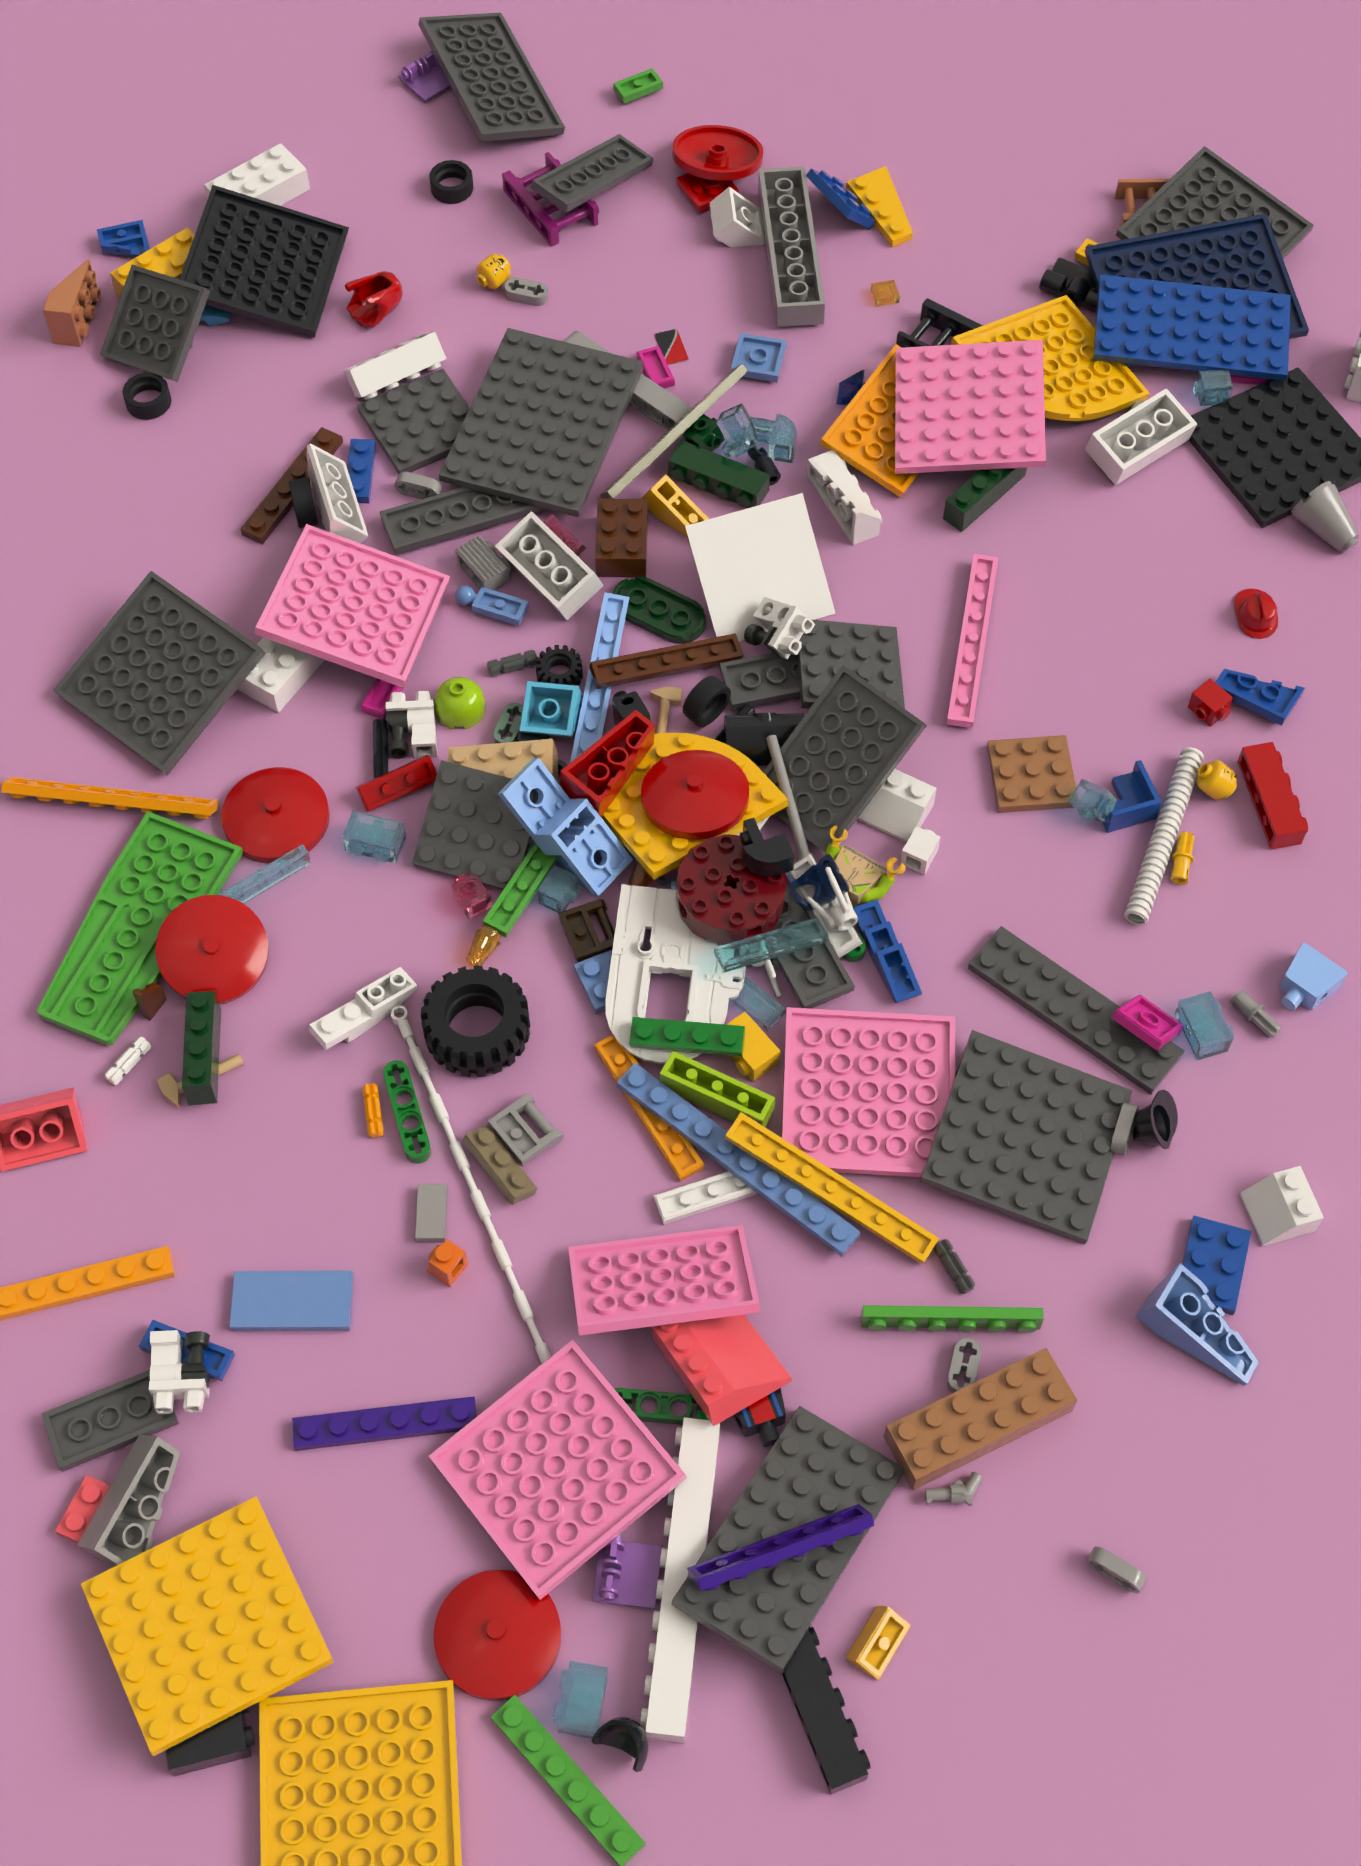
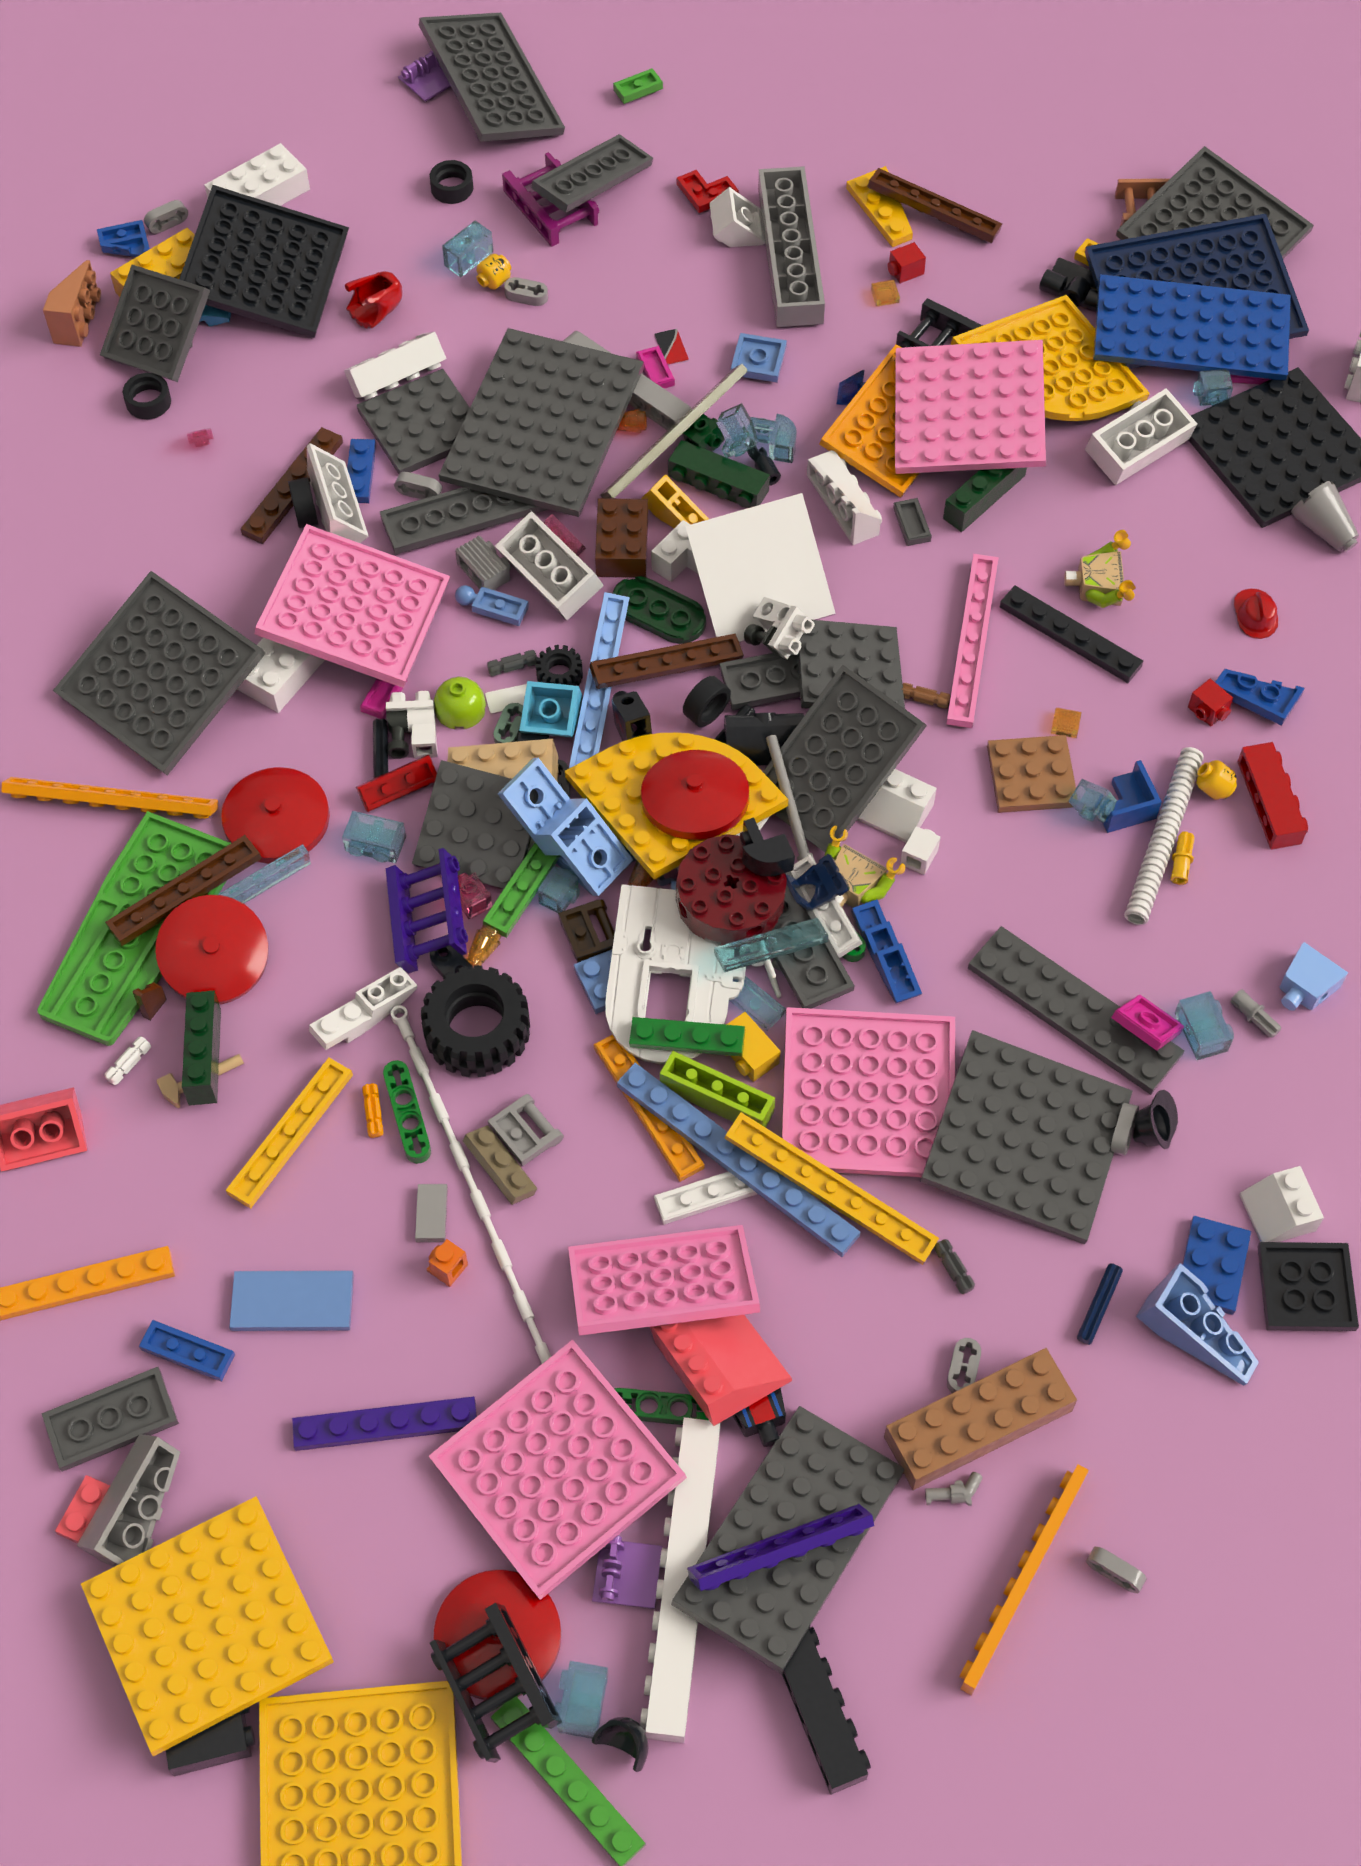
(166, 216): none -> light grey beam
(178, 1380): white hips -> none
(191, 884): none -> reddish brown plate
(200, 437): none -> clear pink plate
(289, 1133): none -> yellow plate
(402, 906): none -> dark purple fence
(450, 962): none -> black plate
(467, 248): none -> clear light blue brick
(500, 698): none -> white sticker
(526, 1682): none -> black fence
(609, 762): red wedge -> none
(633, 421): none -> clear orange cone
(666, 696): tan piece -> none
(673, 554): none -> white brick
(717, 152): red dish -> none
(842, 199): blue plate -> none
(842, 913): white plant -> none
(878, 1641): yellow slope -> none
(906, 262): none -> red brick
(912, 522): none -> dark grey tile
(926, 695): none -> medium nougat axle
(934, 205): none -> reddish brown plate
(942, 1317): bright green plate -> none
(1016, 1588): none -> light orange plate
(1066, 722): none -> clear yellow tile
(1071, 634): none -> black plate
(1099, 1303): none -> dark blue axle
(1101, 574): none -> torso
(1307, 1286): none -> black plate

